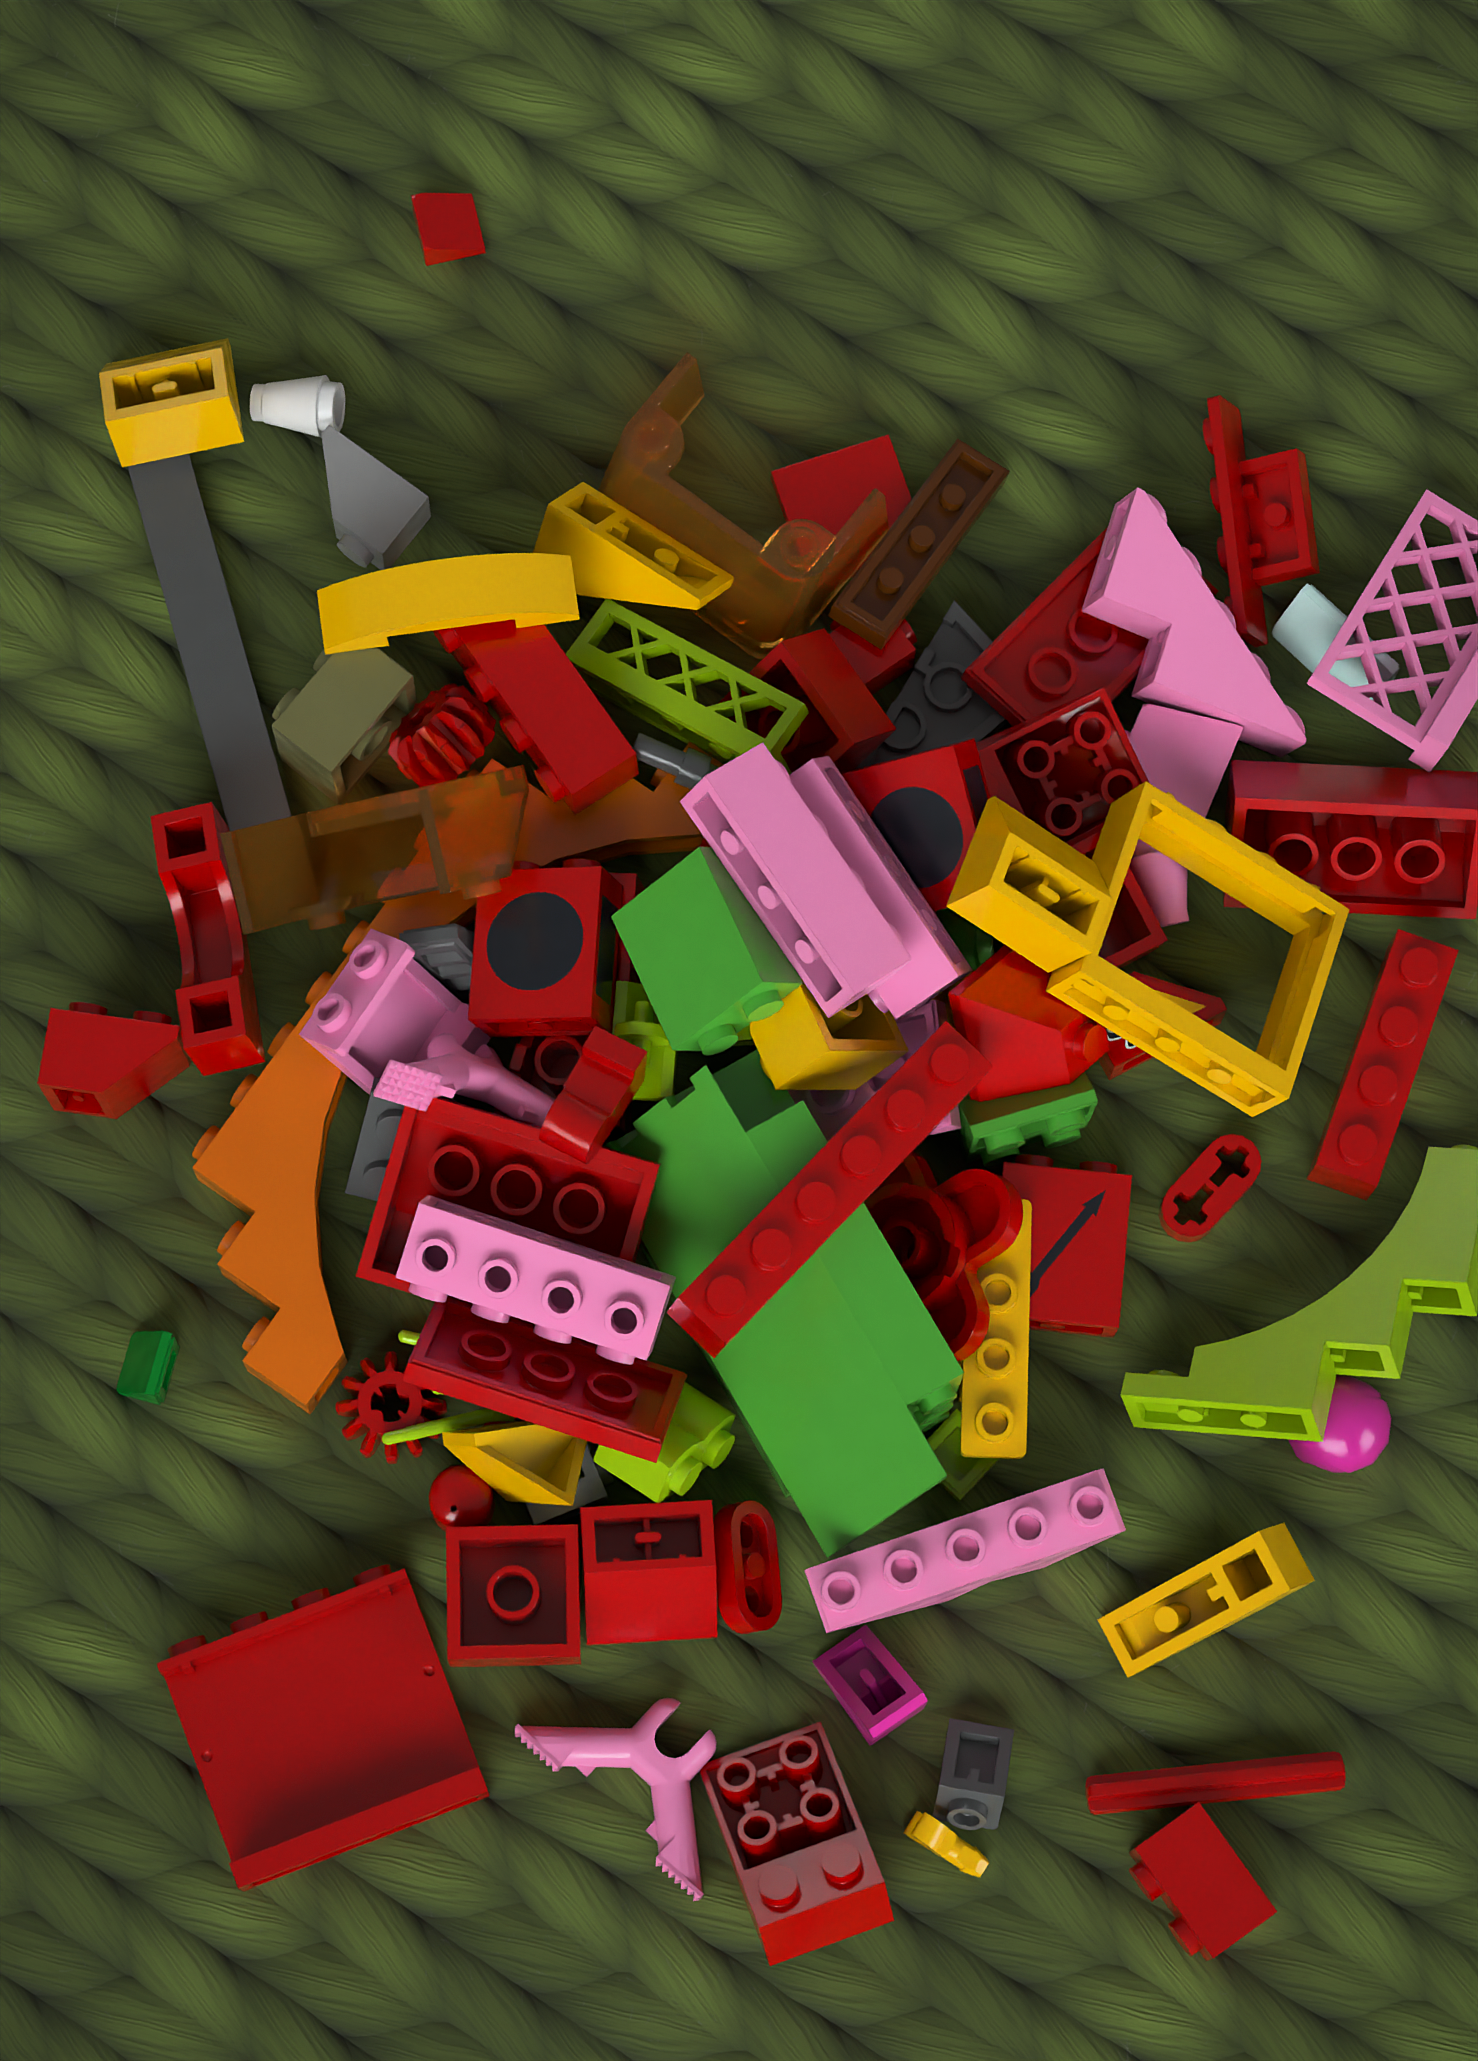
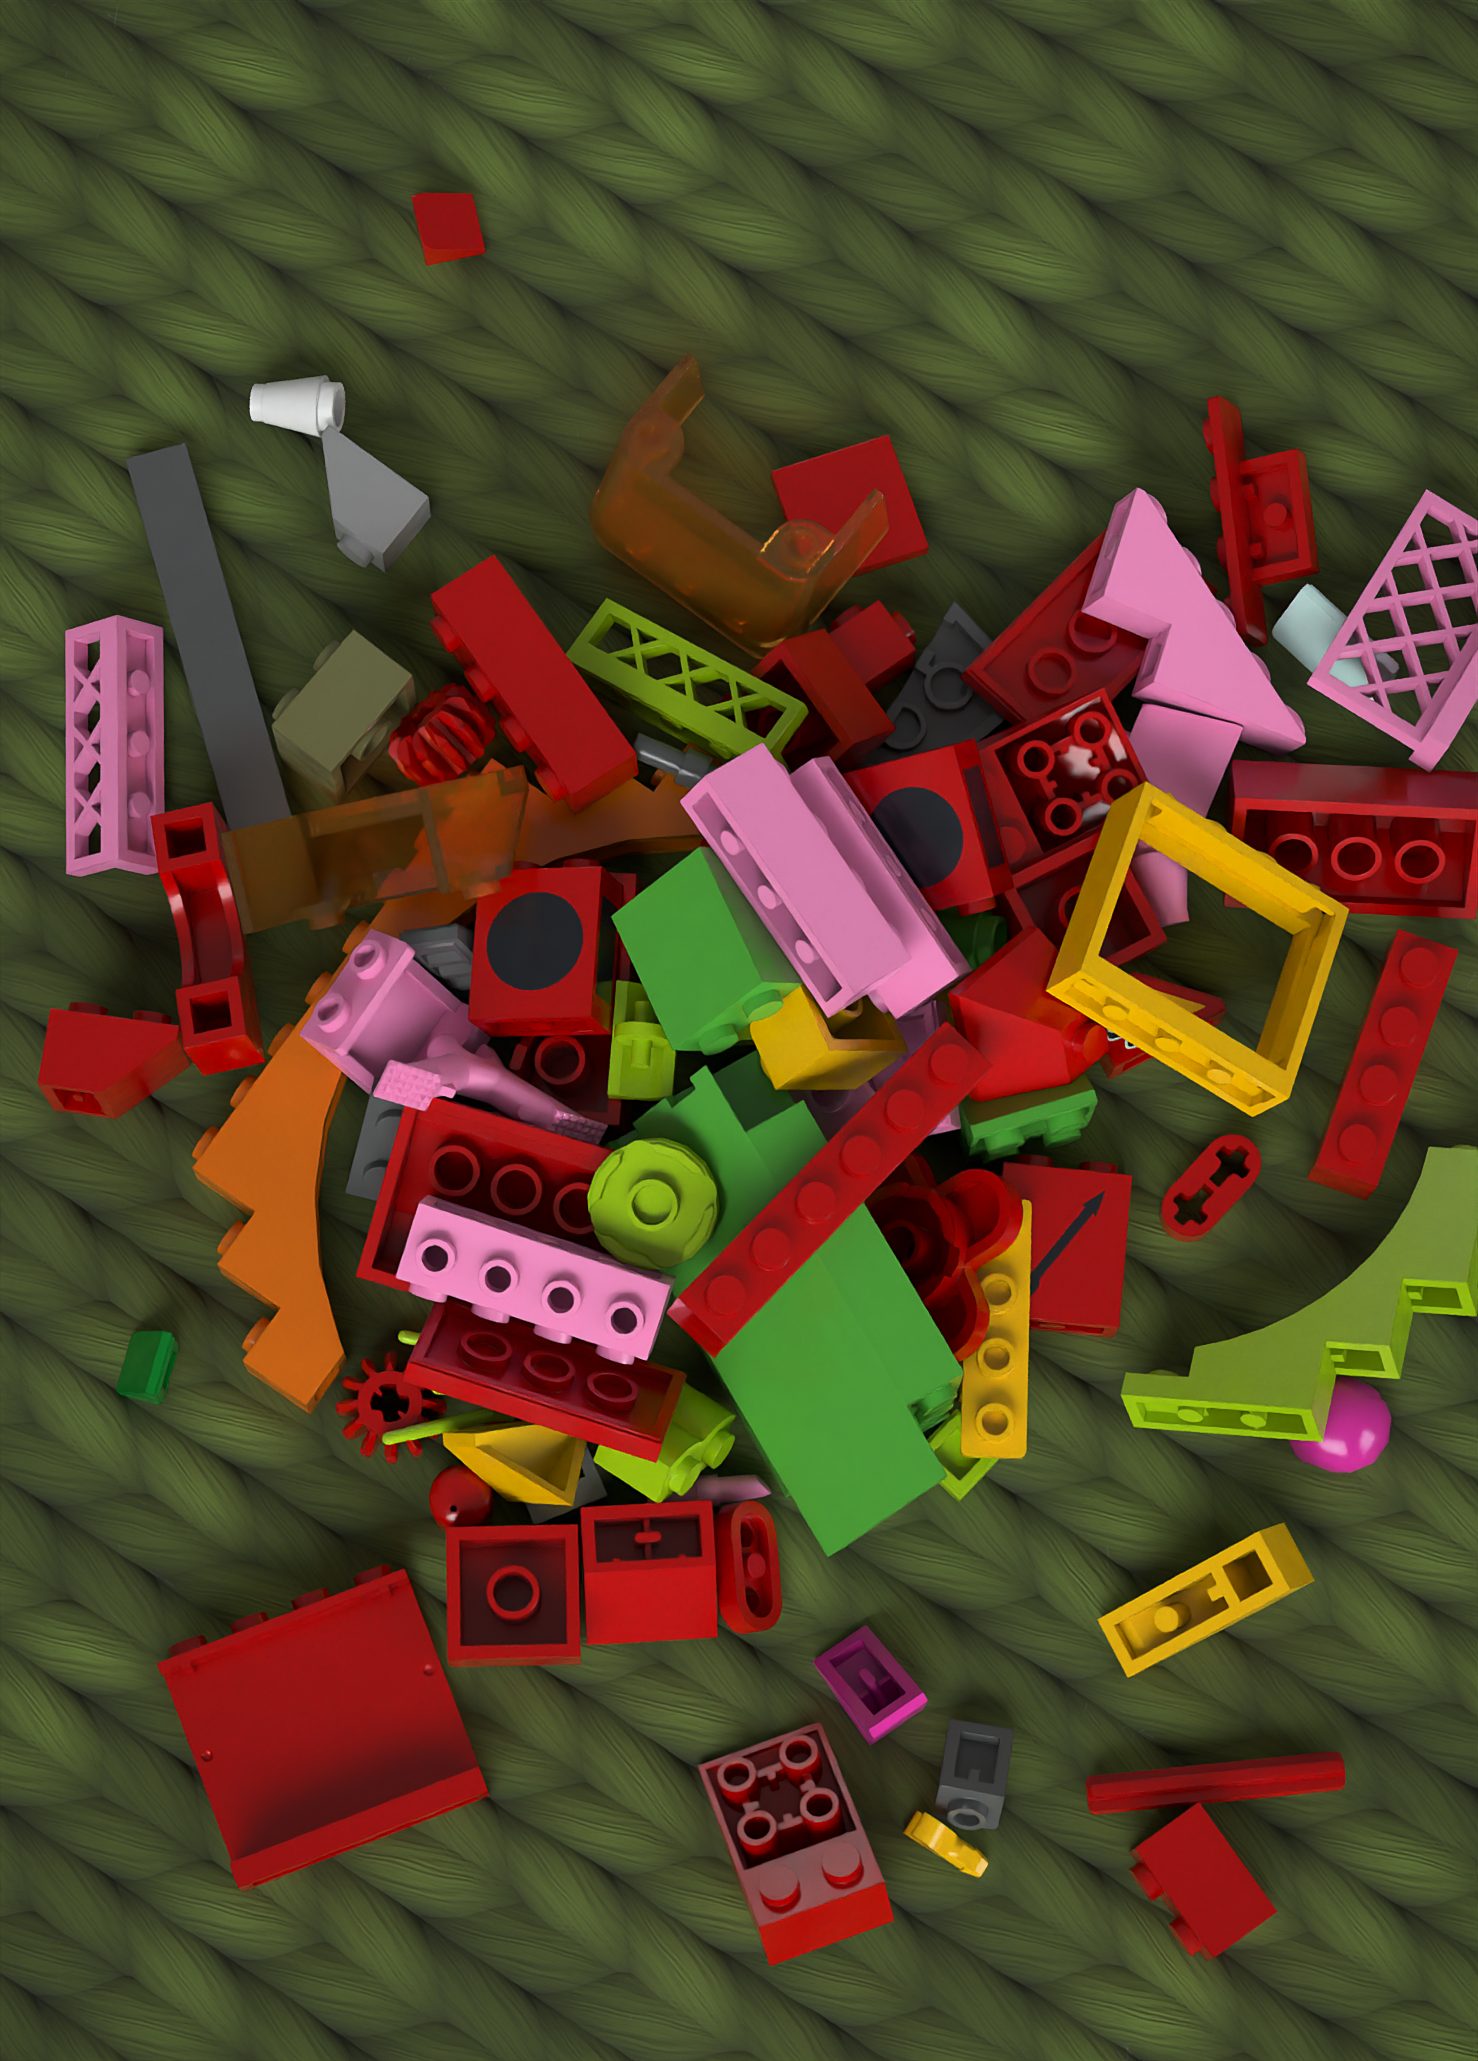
(124, 742): none -> bright pink fence
(171, 403): yellow slope -> none
(447, 595): yellow slope -> none
(594, 1095): red leg -> none
(624, 555): yellow slope -> none
(653, 1203): none -> lime tile
(667, 1776): bright pink piece -> none
(722, 1489): none -> bright pink piece
(918, 544): reddish brown tile -> none
(966, 1552): bright pink slope -> none
(1030, 889): yellow slope -> none

